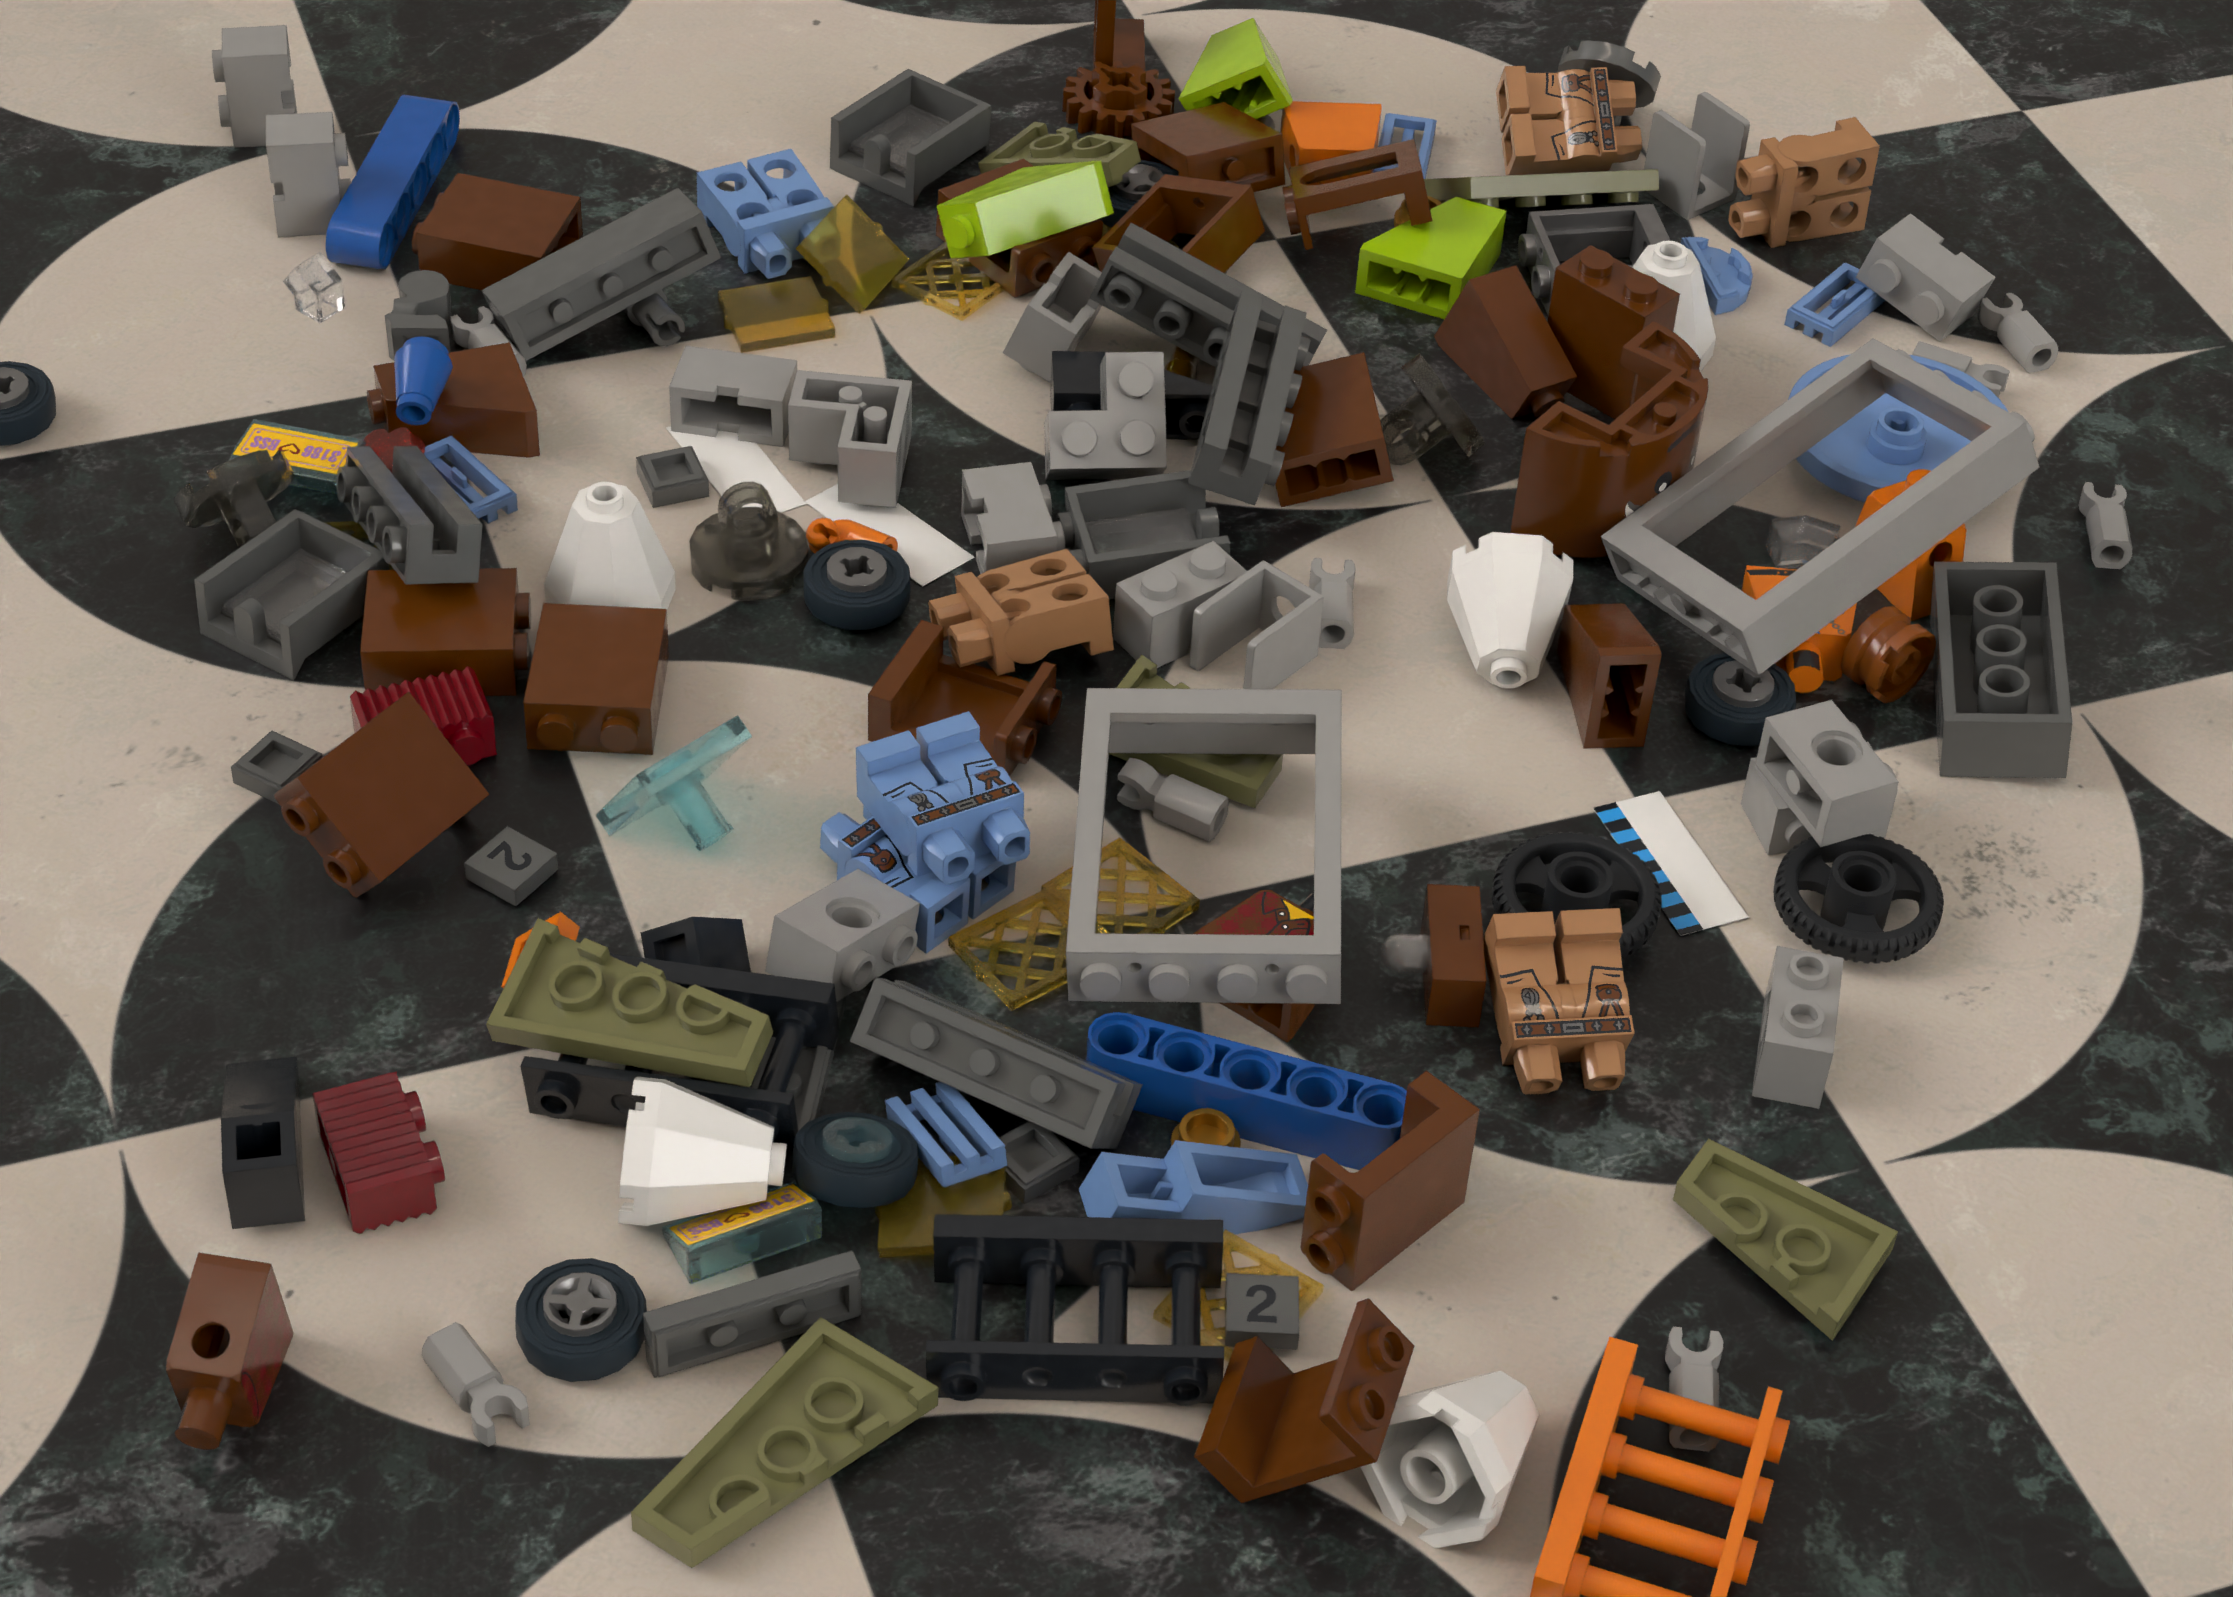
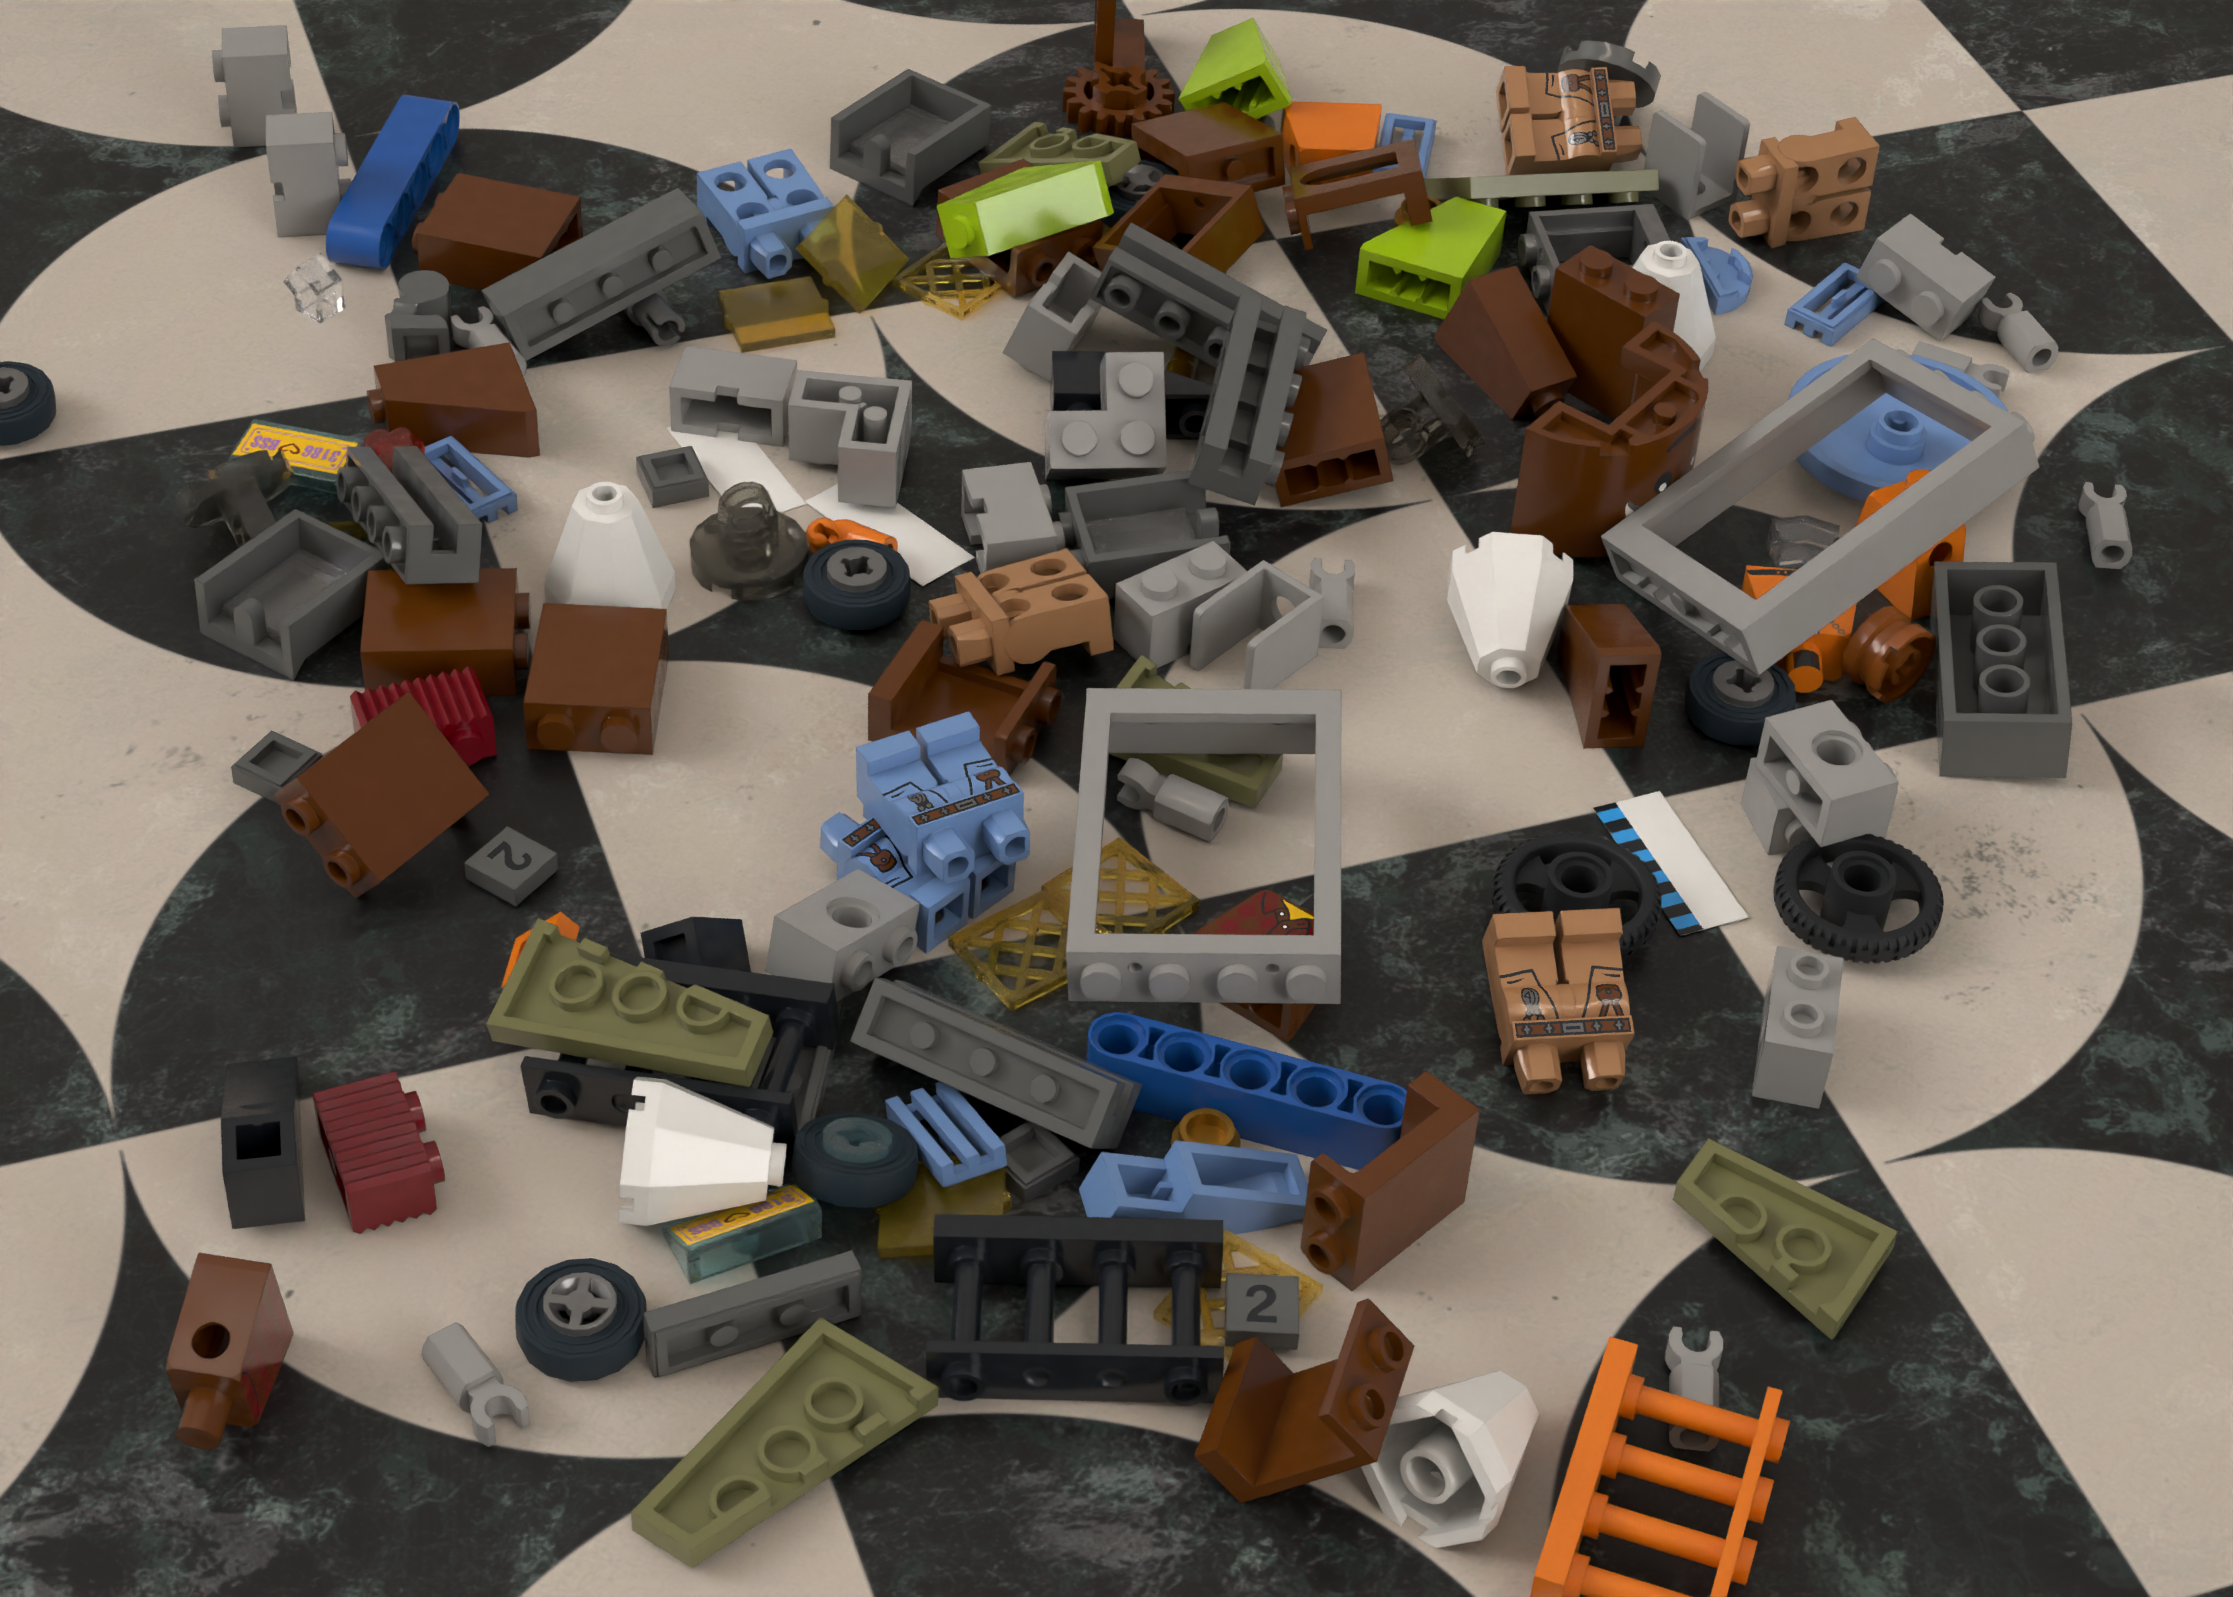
(420, 377): blue cone -> none
(678, 783): clear light blue tile -> none
(1446, 954): reddish brown piece -> none

